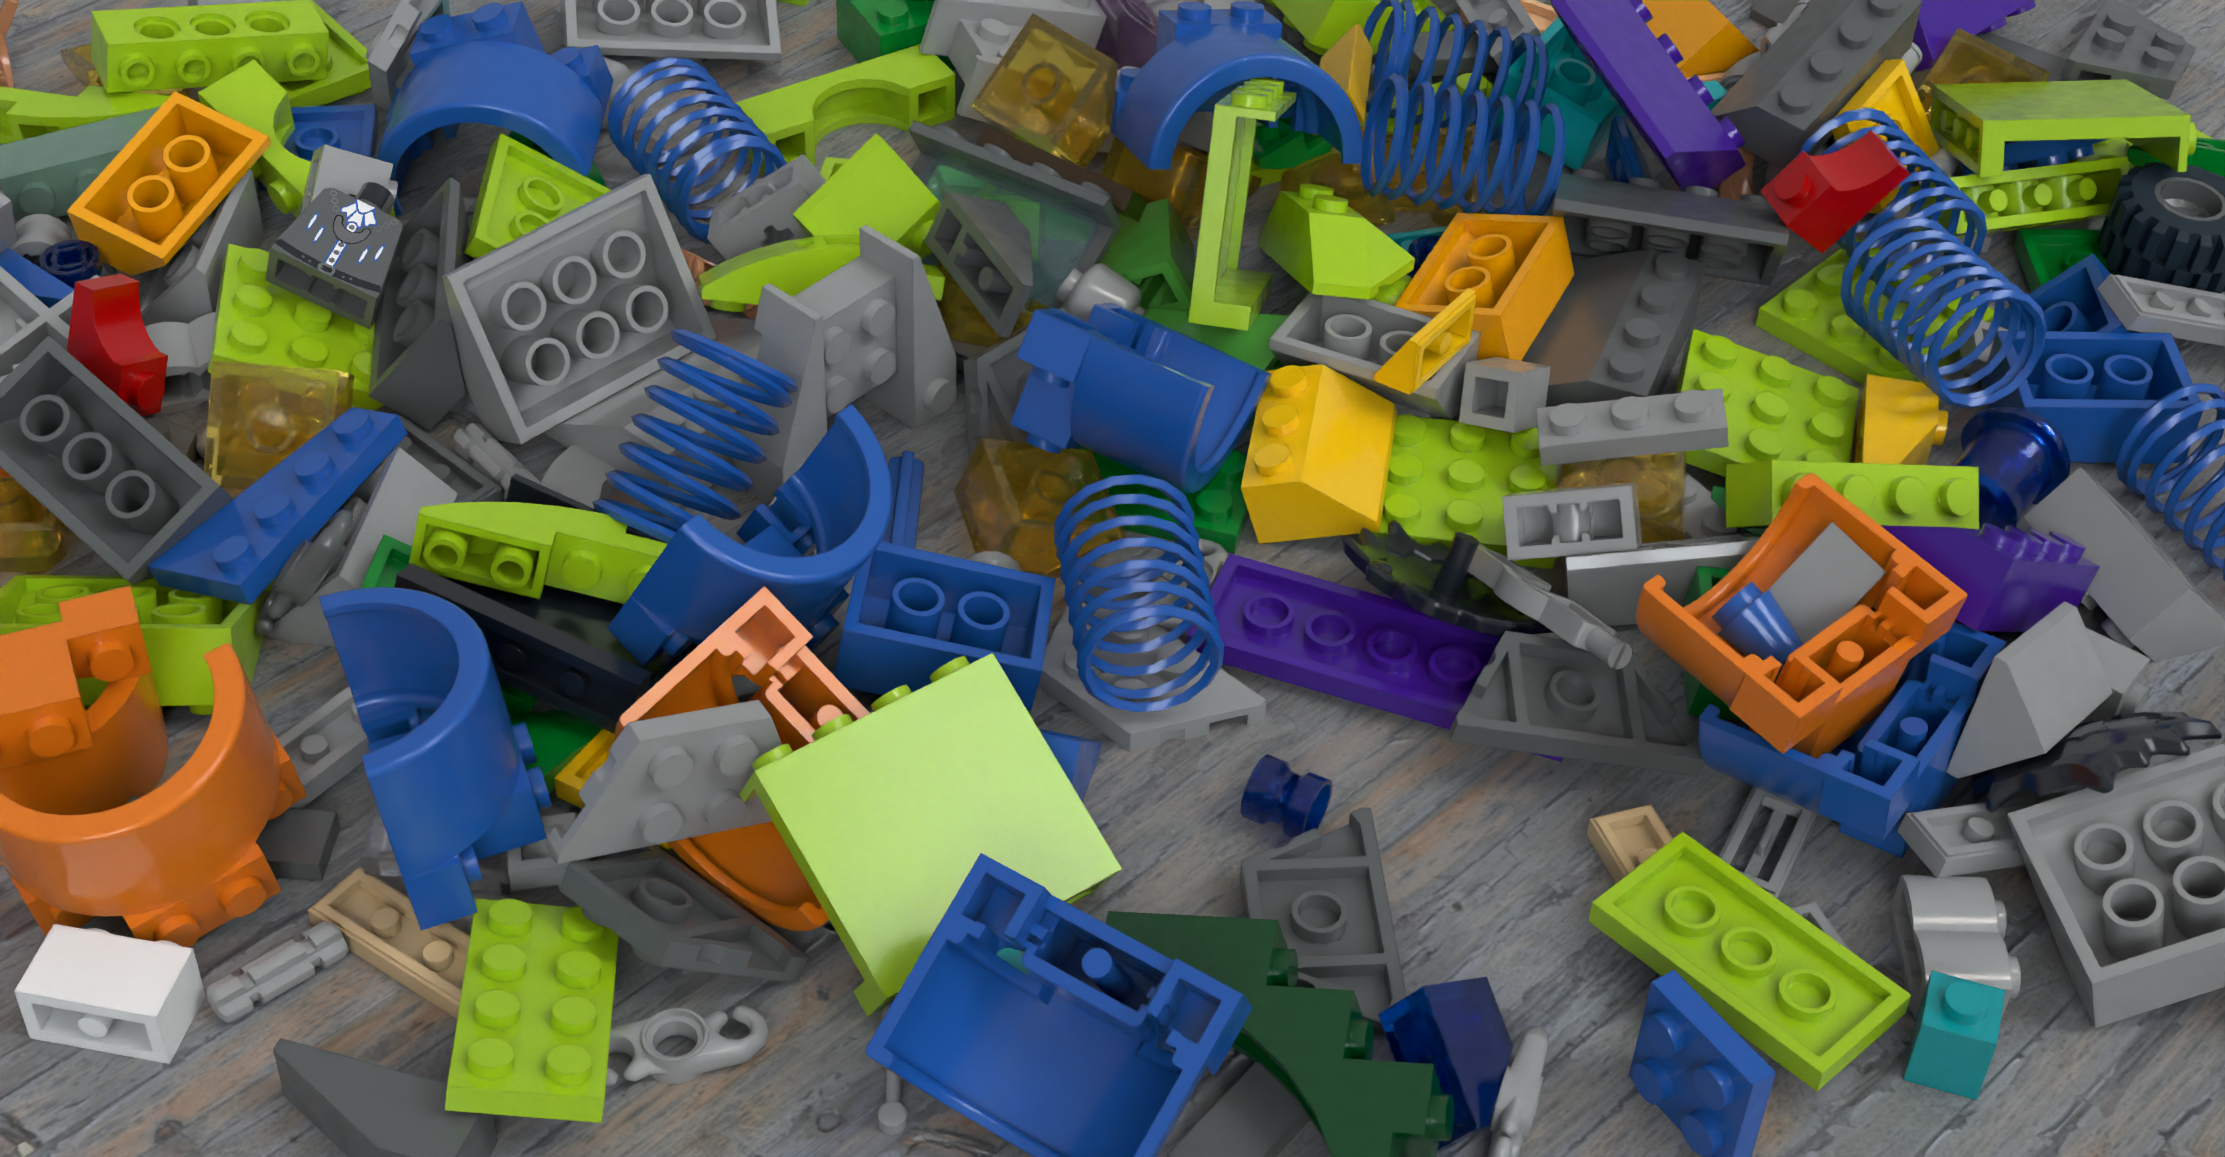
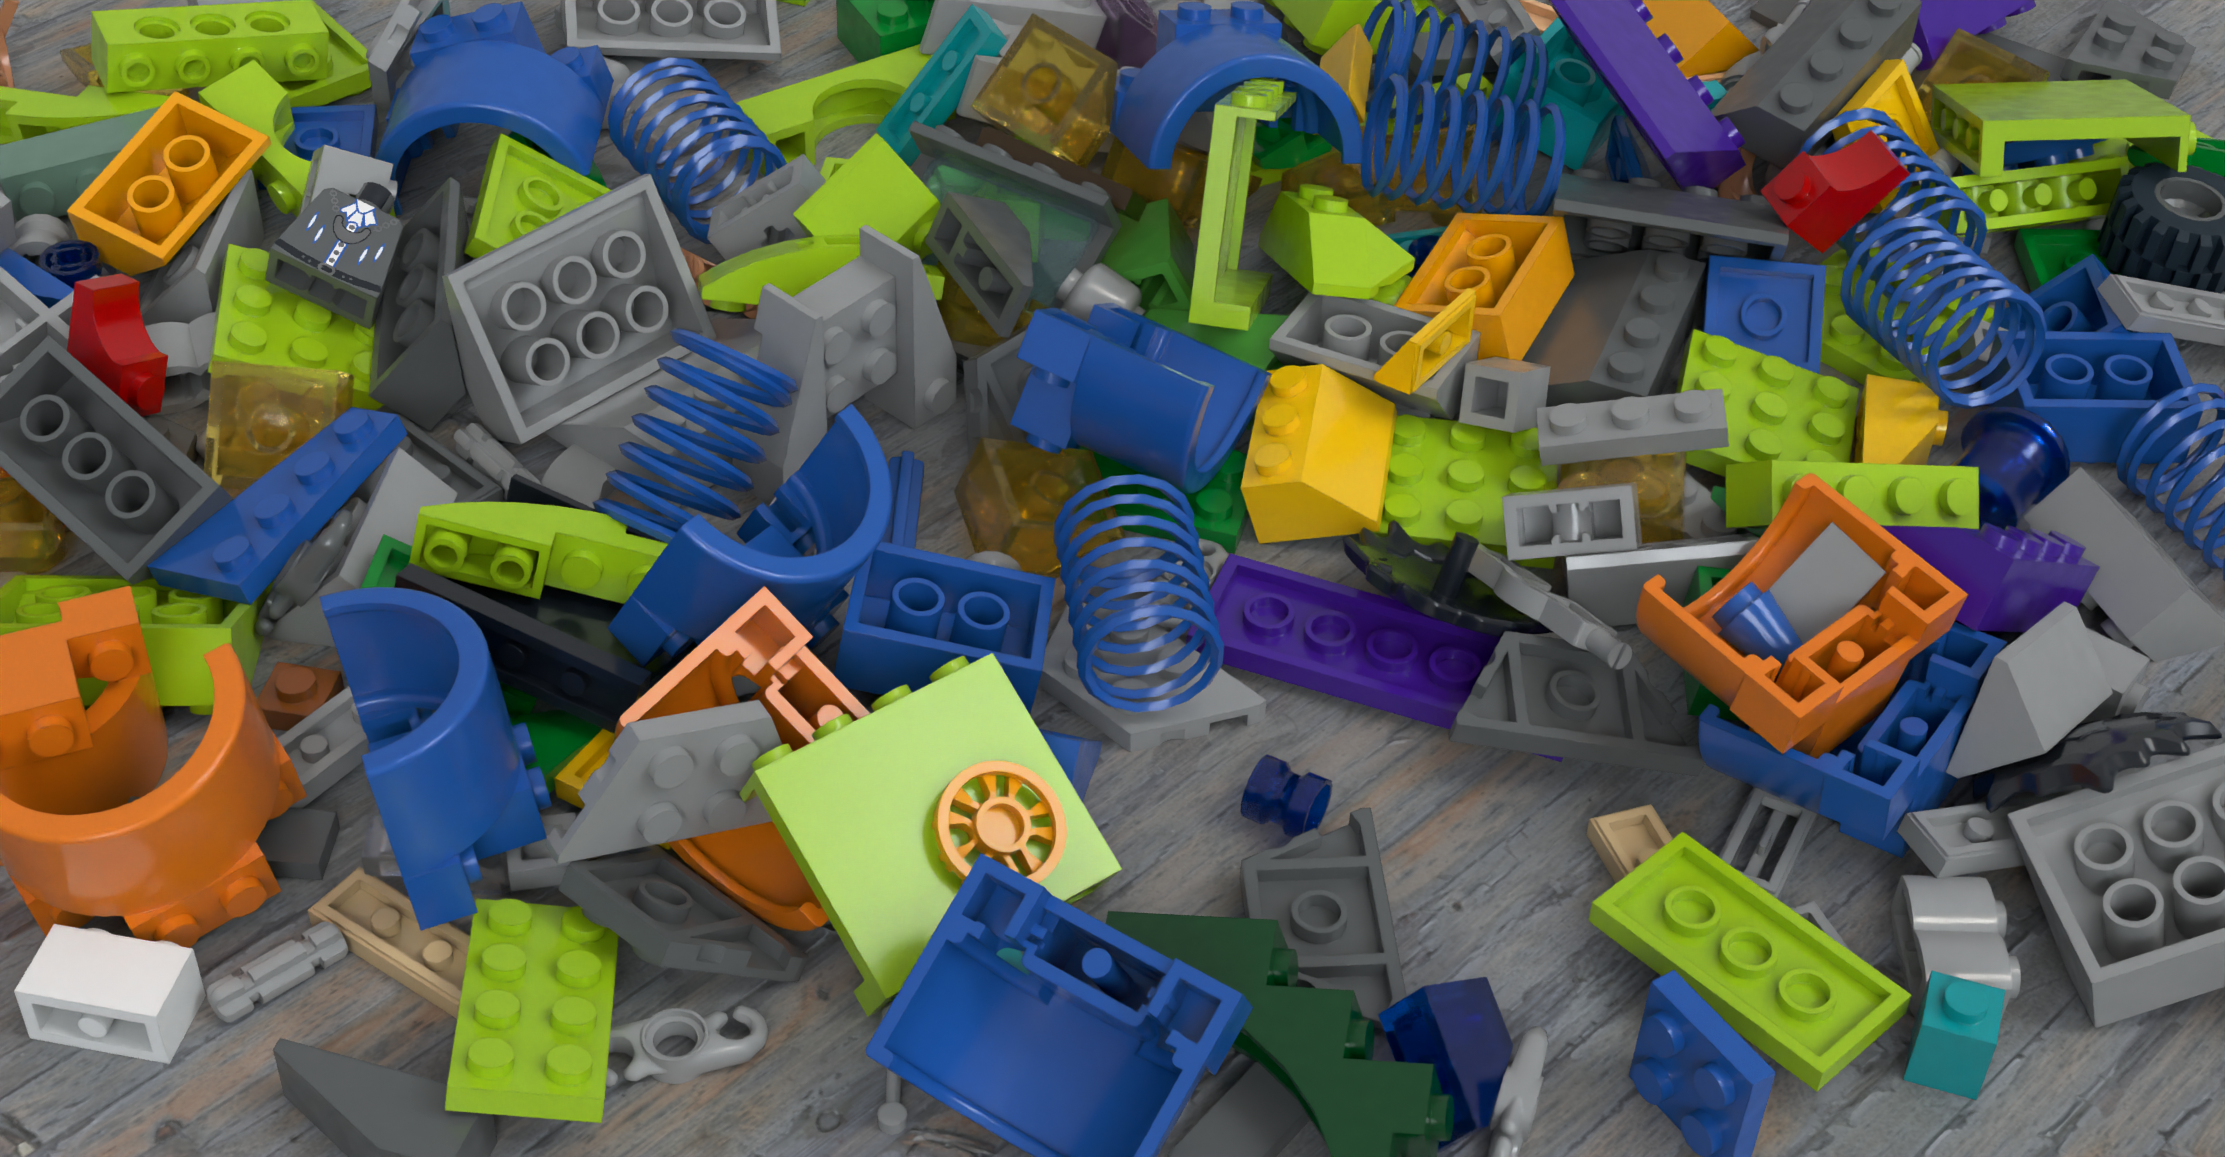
(297, 692): none -> dark orange plate
(941, 81): none -> teal plate
(1000, 823): none -> light orange wheel
(1767, 307): none -> blue plate

